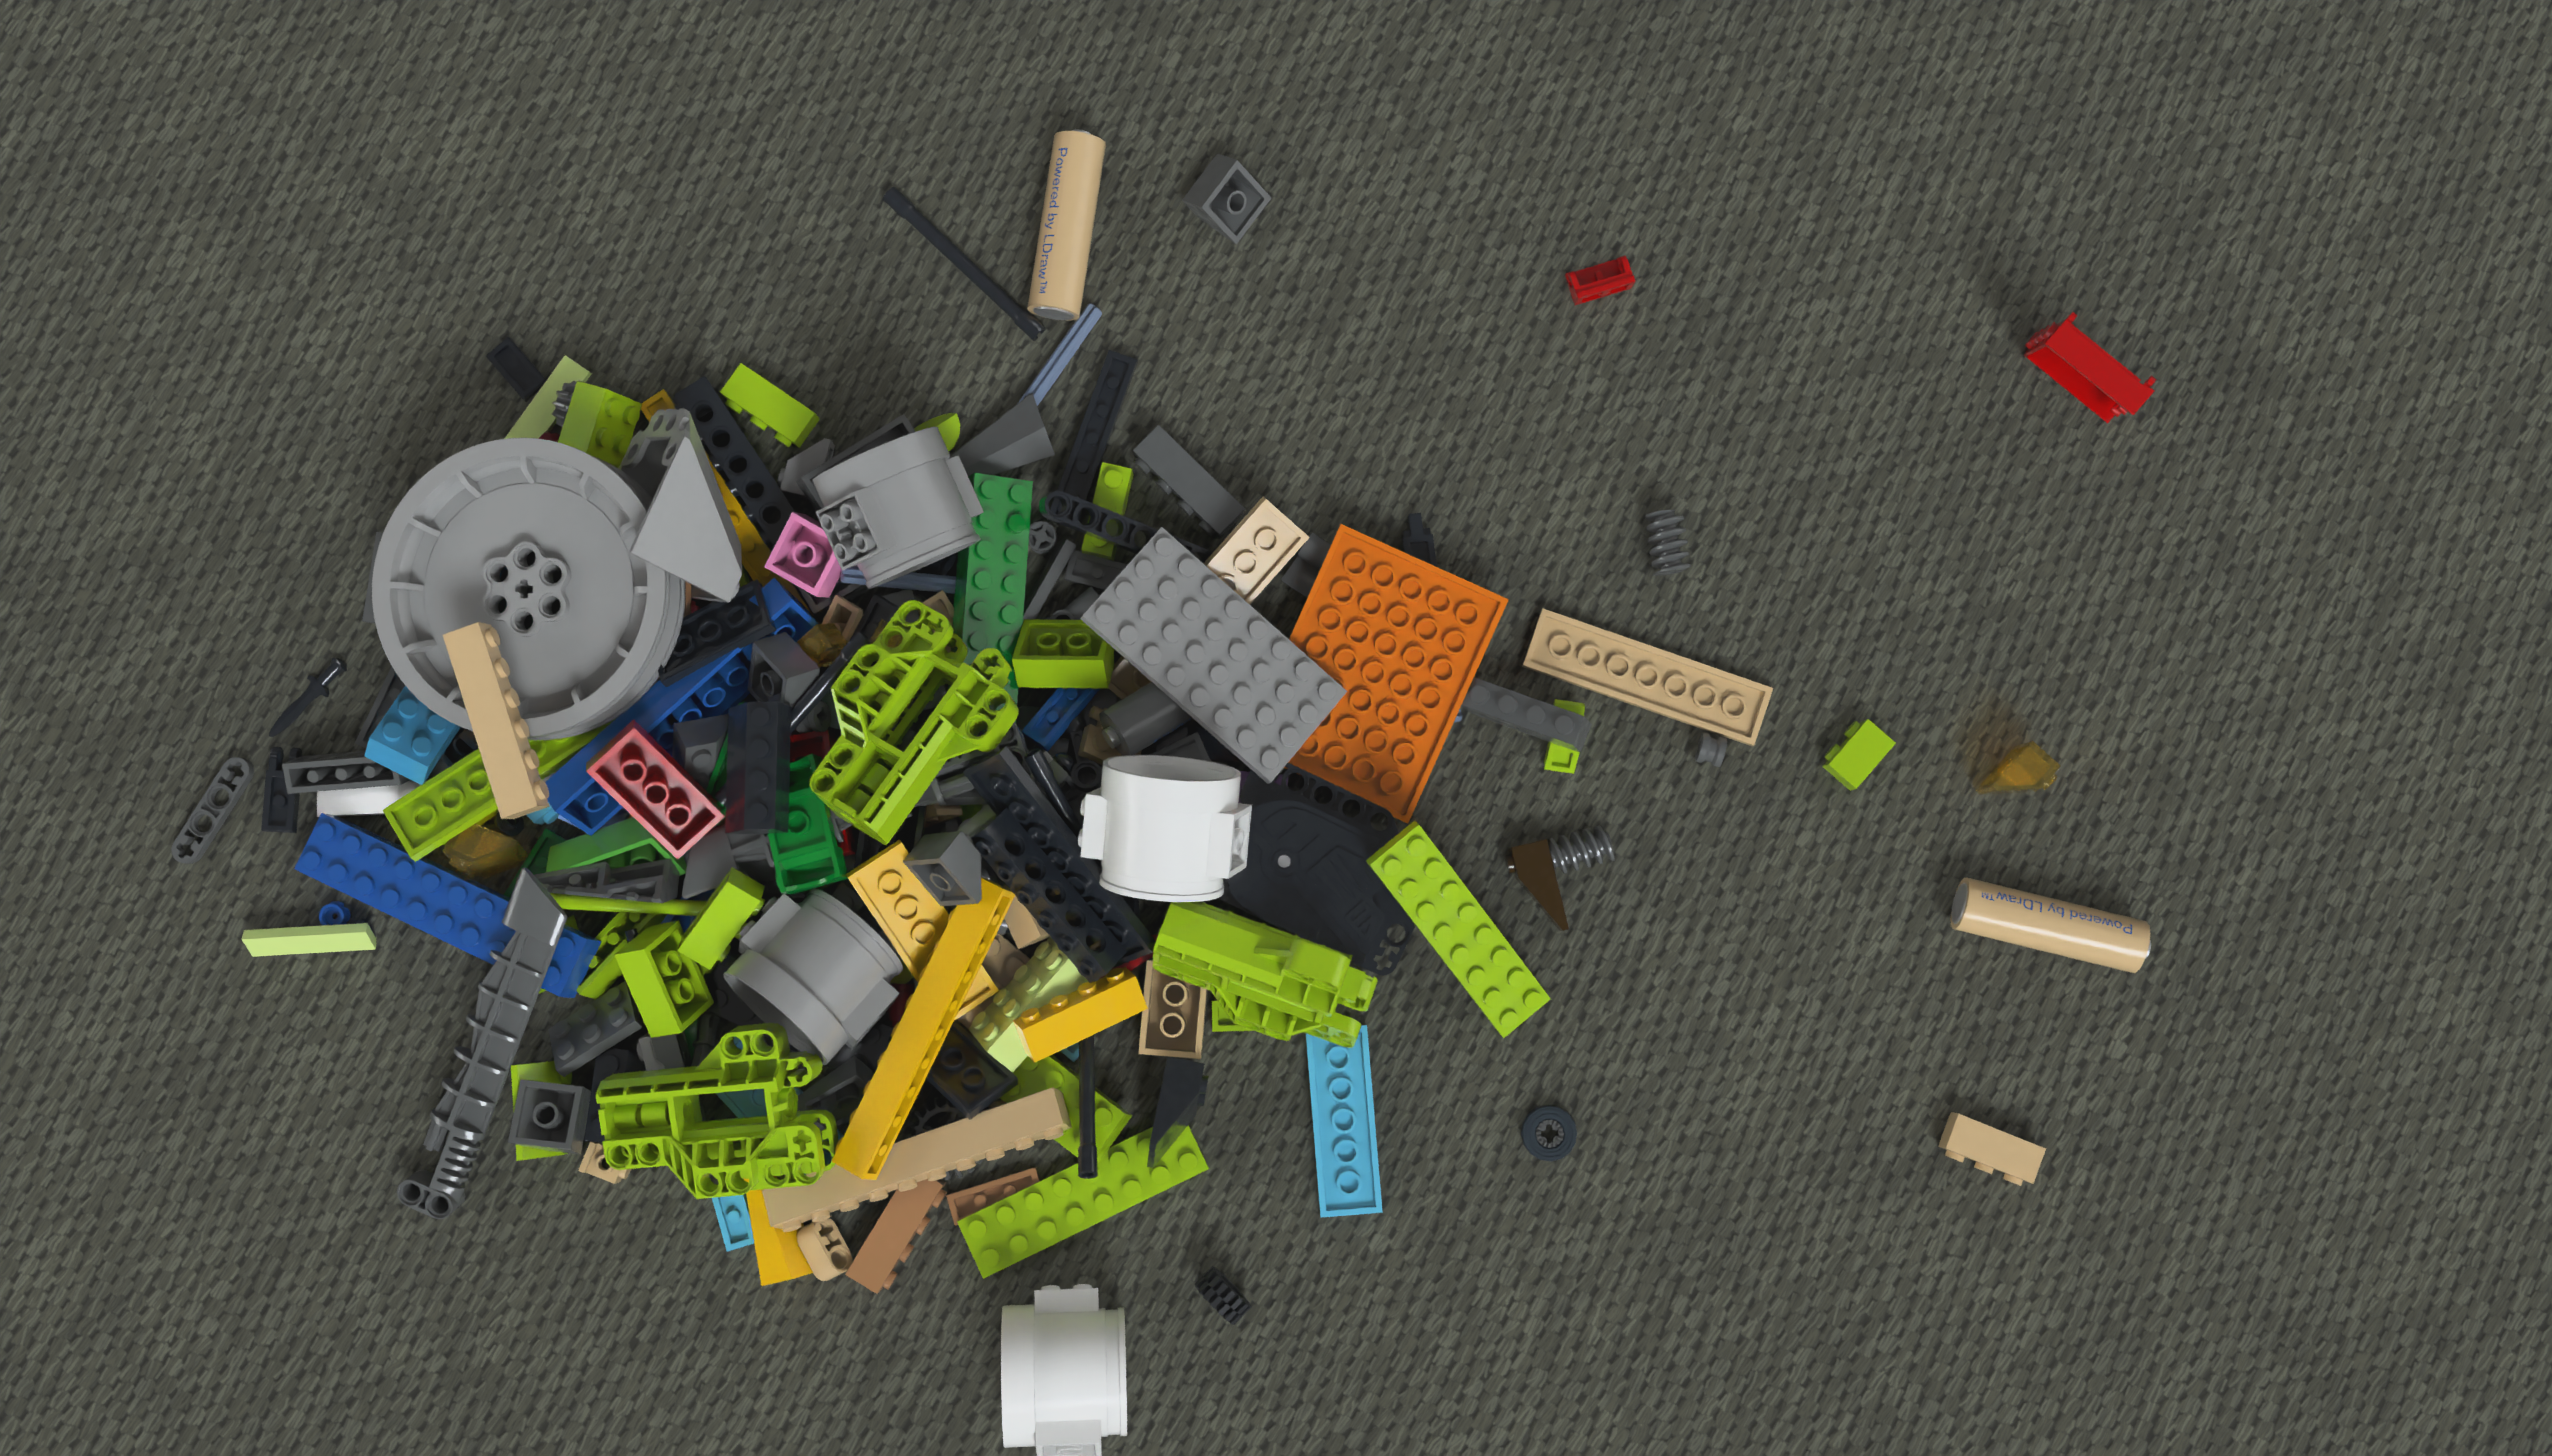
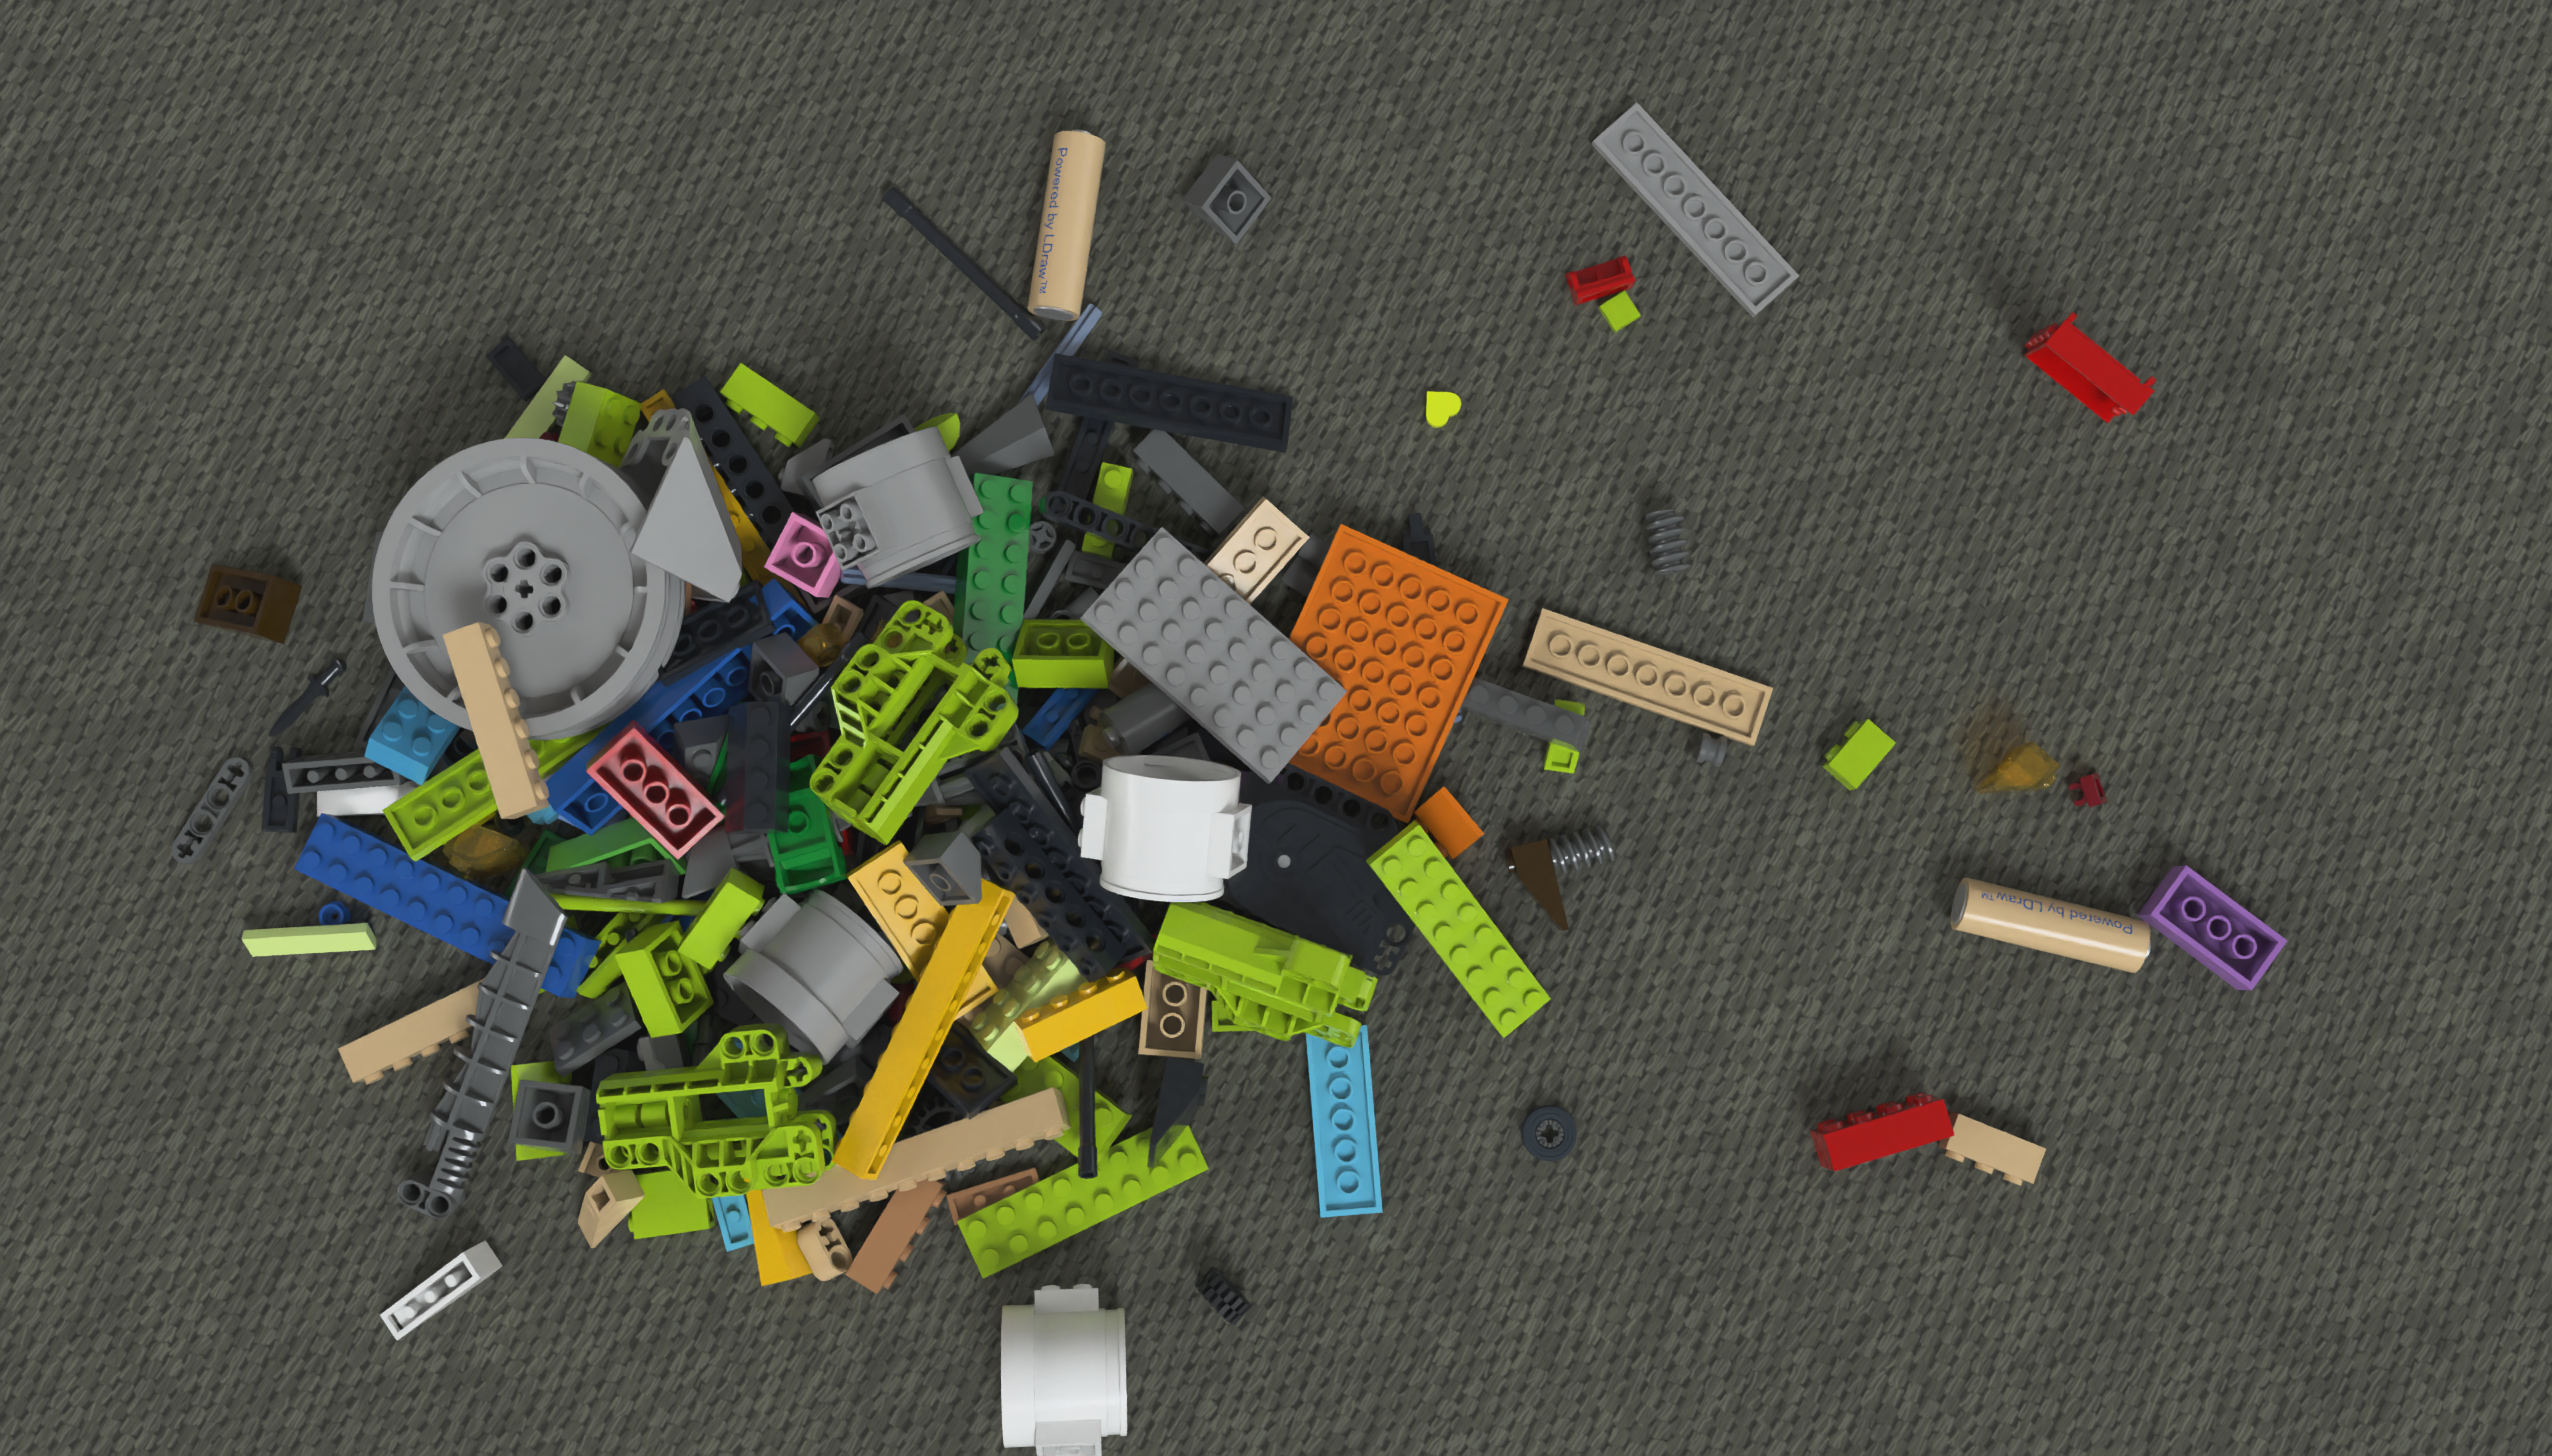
(248, 603): none -> dark brown slope
(410, 1036): none -> tan brick
(442, 1289): none -> white slope
(608, 1204): none -> tan slope
(668, 1207): none -> lime brick
(1169, 403): none -> black plate
(1441, 407): none -> neon yellow tile
(1447, 824): none -> orange slope
(1619, 311): none -> lime tile
(1695, 210): none -> light grey plate
(1881, 1132): none -> red brick
(2091, 789): none -> dark red tile
(2212, 928): none -> medium lavender brick

